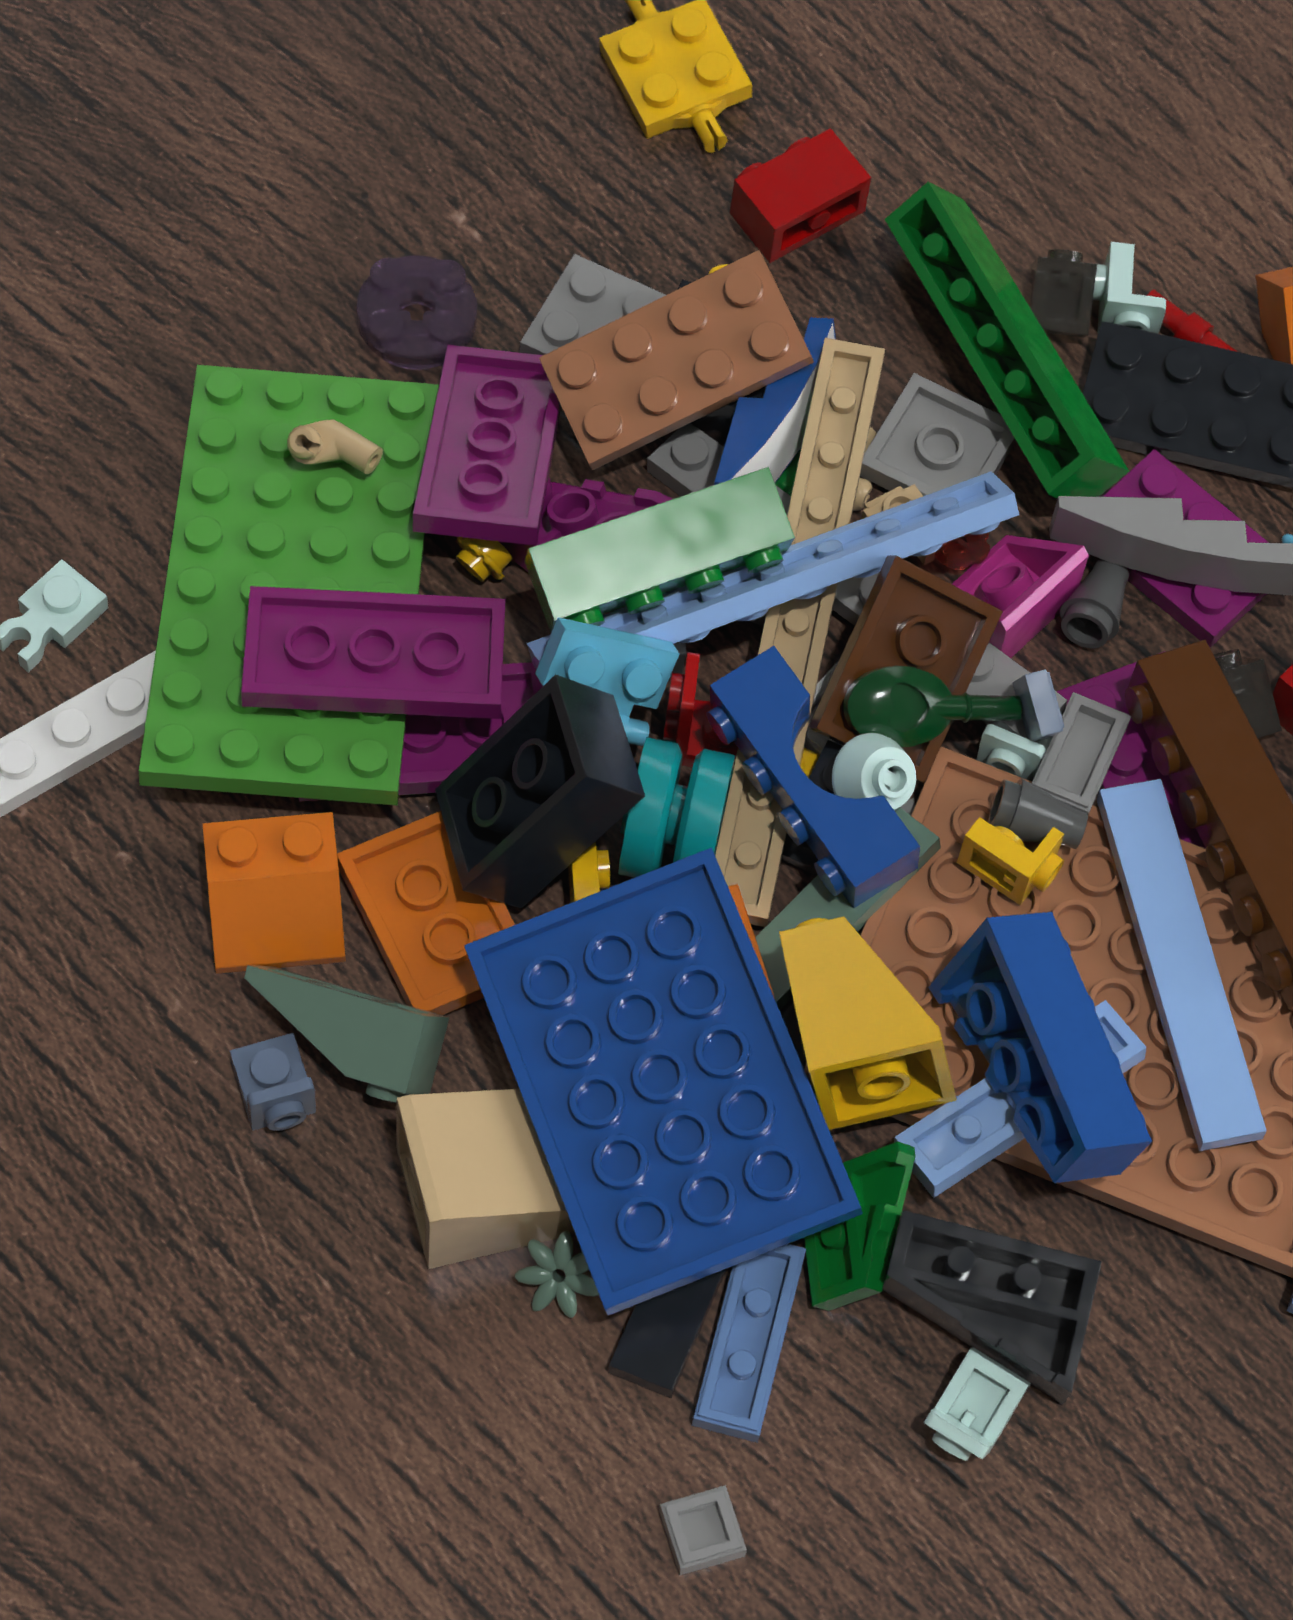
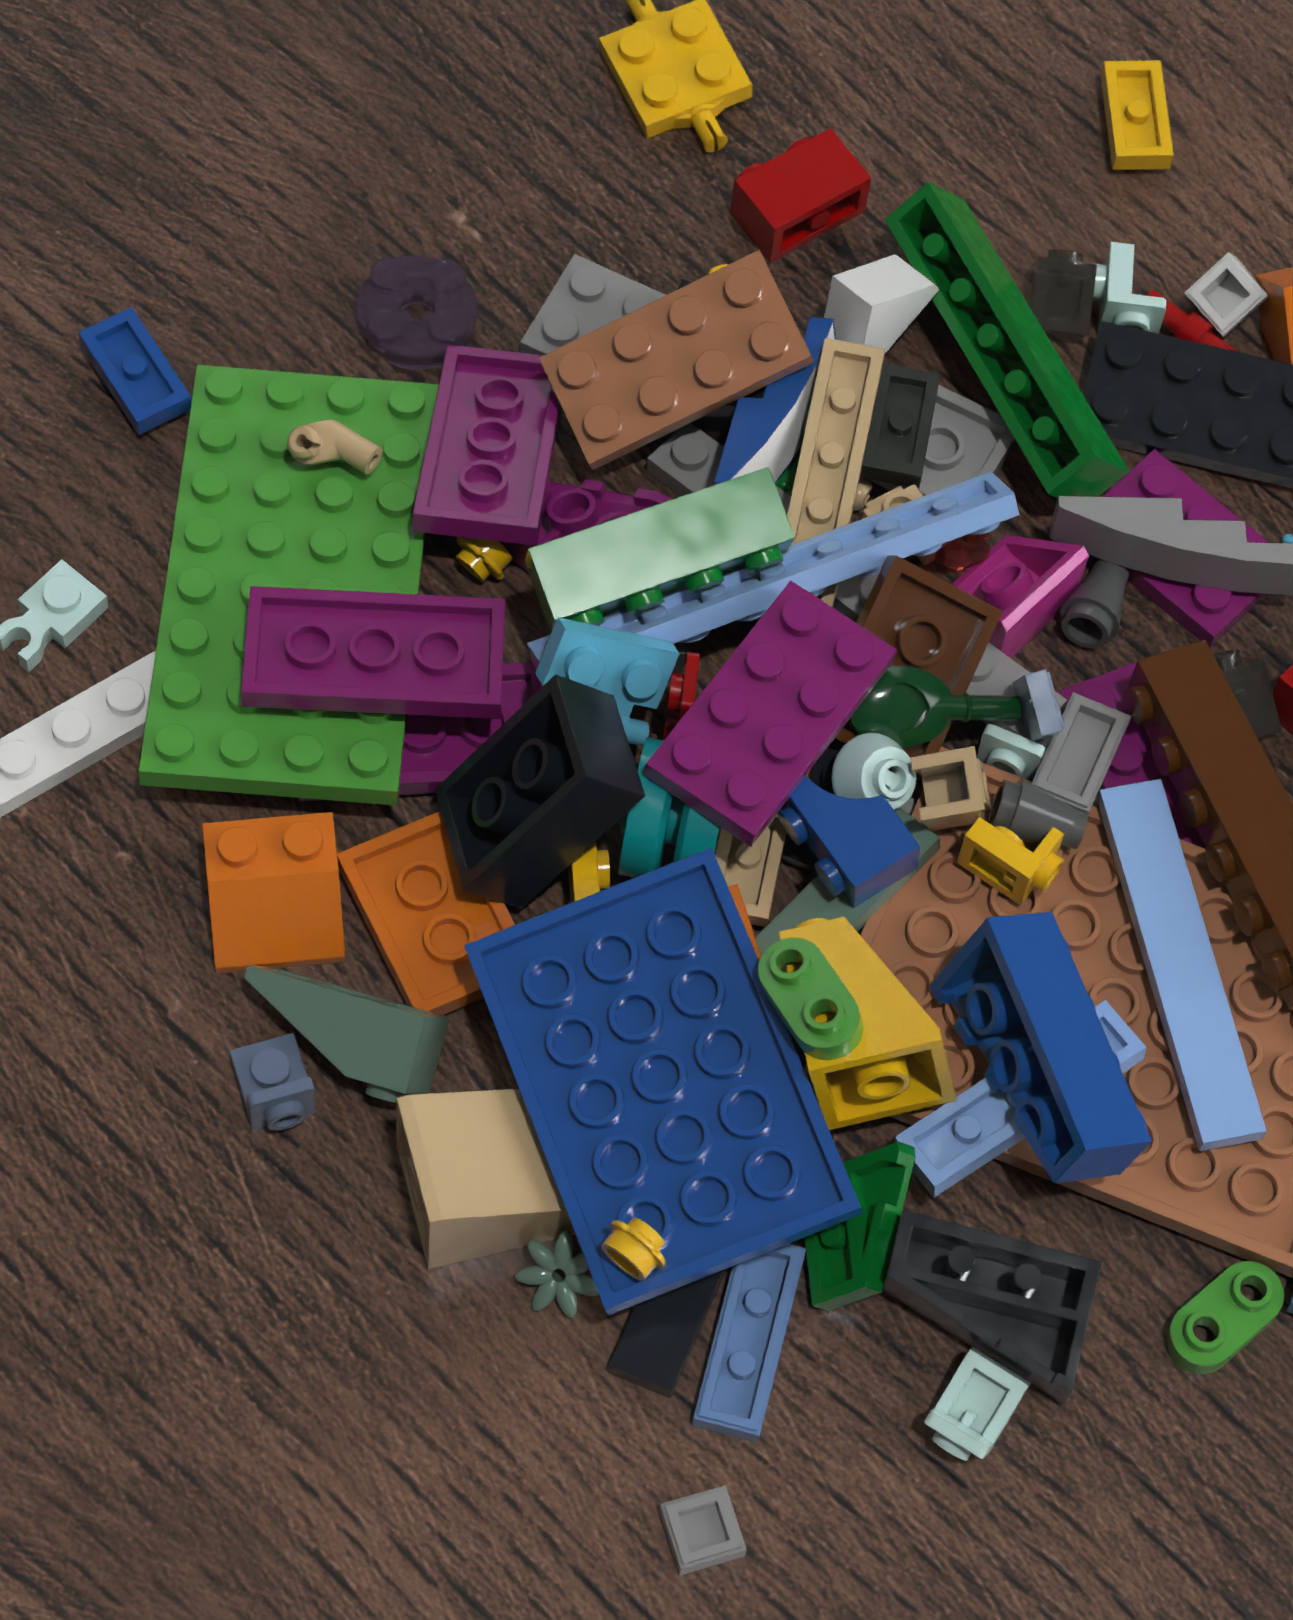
(135, 370): none -> blue plate
(634, 1248): none -> yellow plate
(770, 713): none -> magenta plate
(806, 994): none -> bright green plate
(877, 301): none -> white slope
(900, 426): none -> pearl dark grey plate
(952, 787): none -> tan window
(1136, 115): none -> yellow plate
(1226, 294): none -> white slope
(1227, 1314): none -> bright green plate

